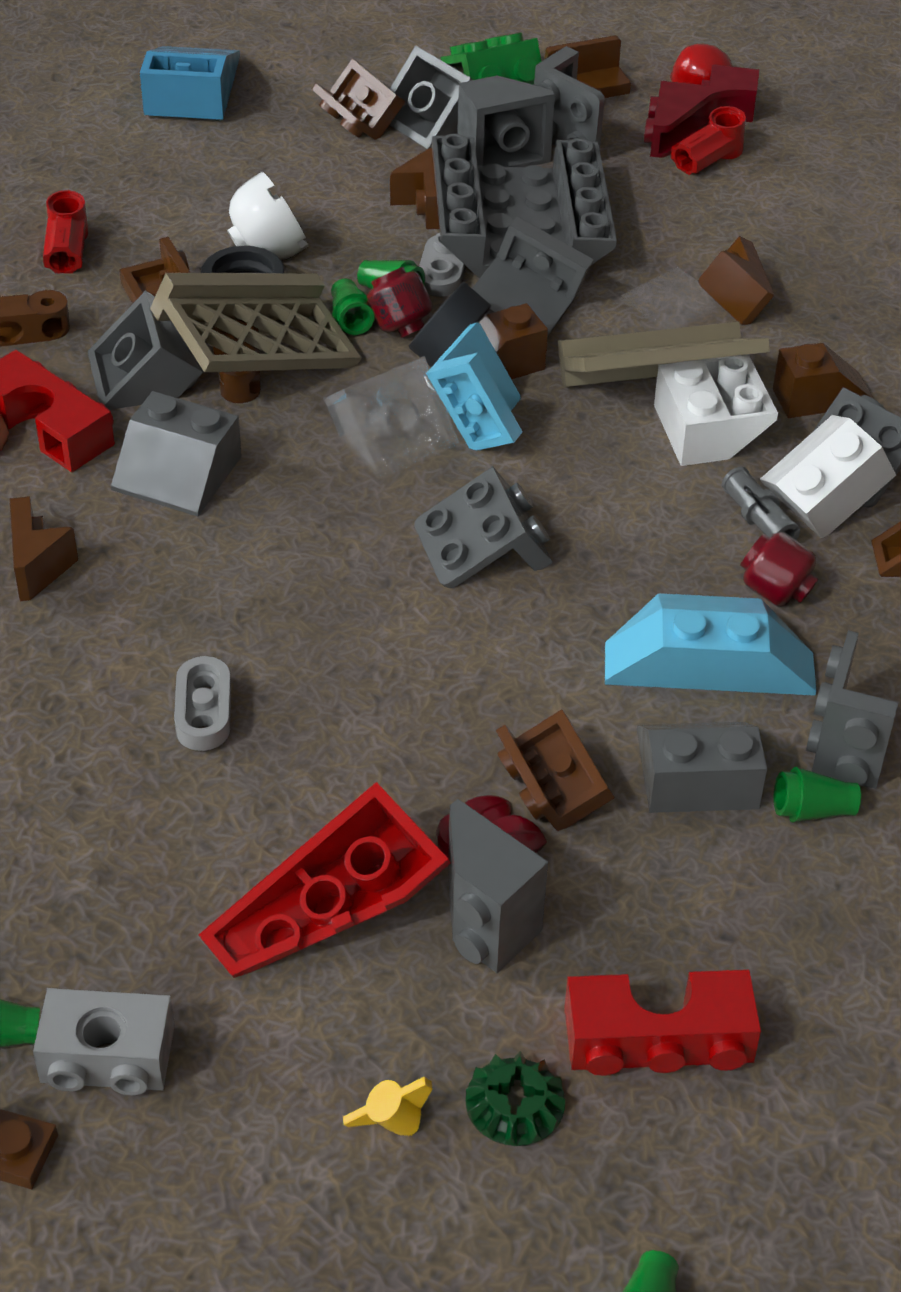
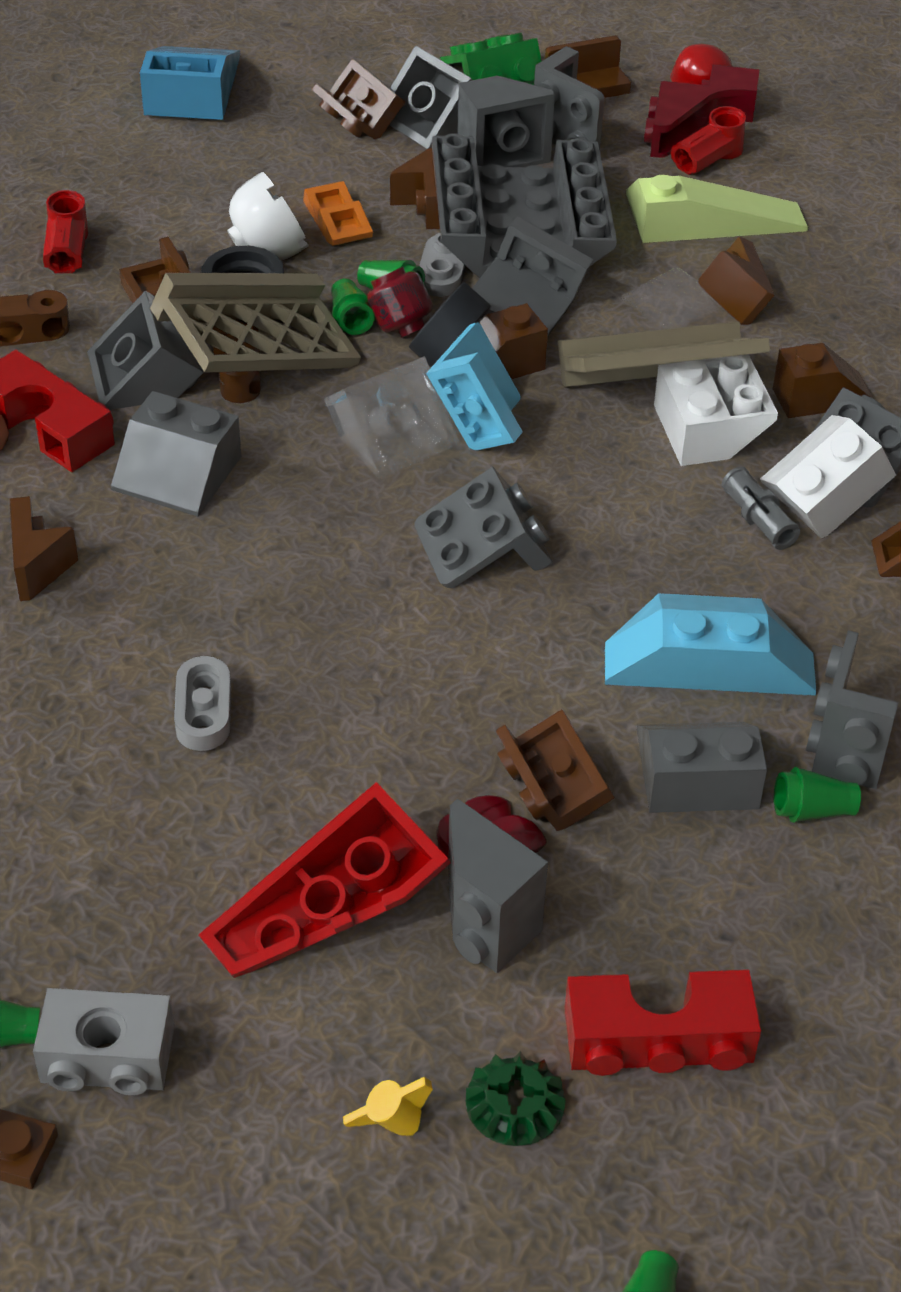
(337, 214): none -> orange slope
(695, 209): none -> yellowish green wedge
(779, 569): dark red head -> none

